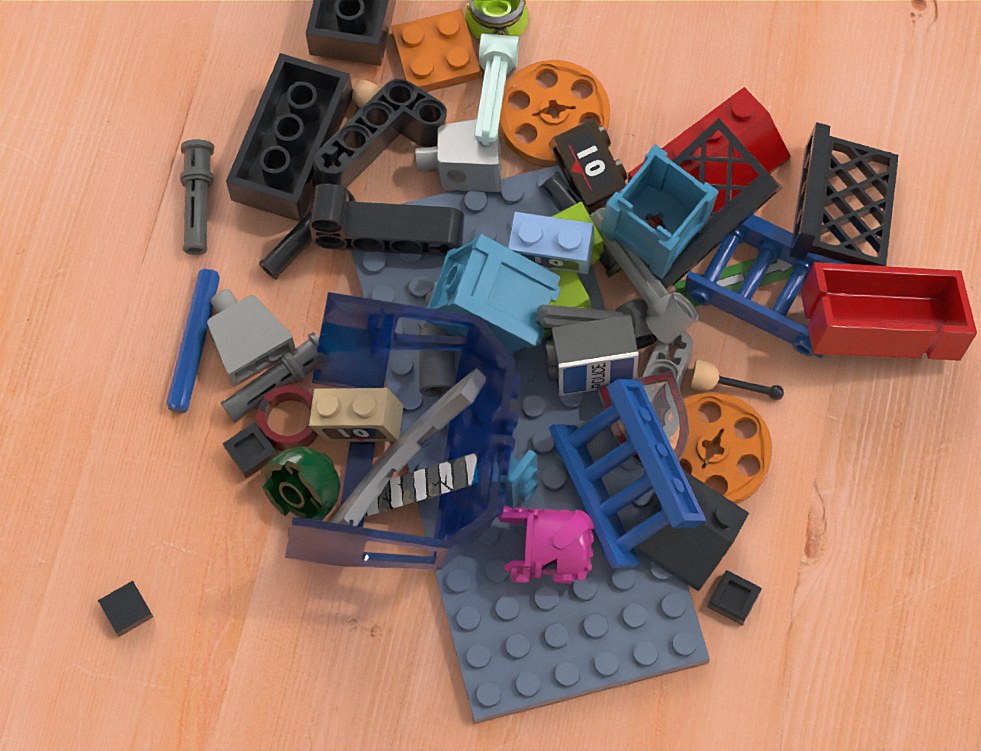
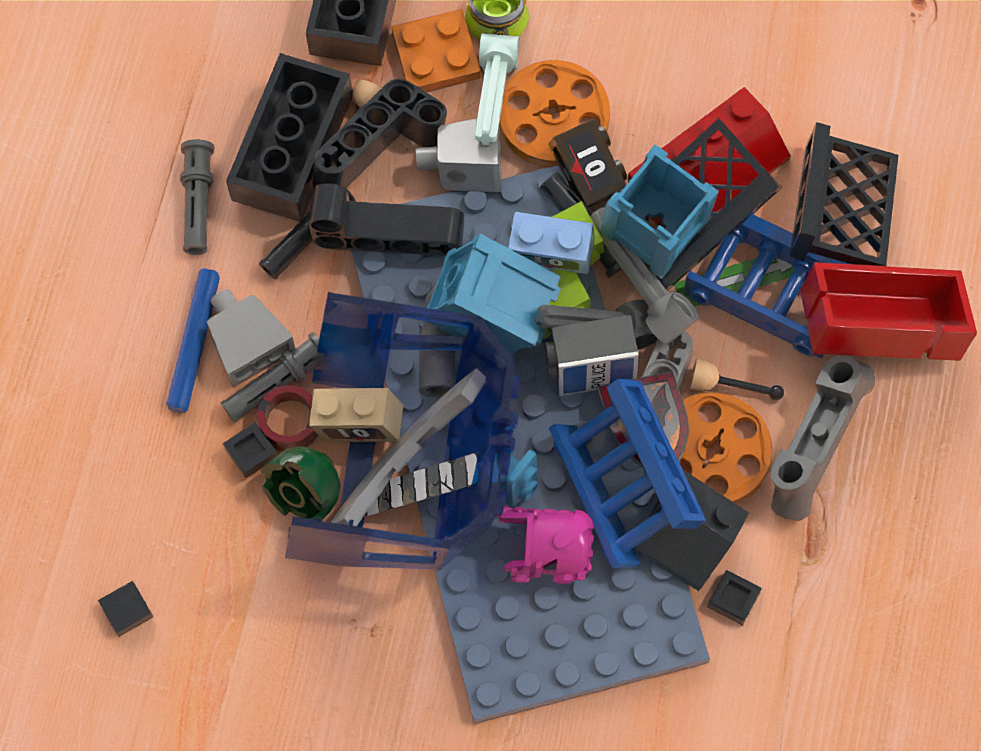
(801, 467): none -> dark grey plate

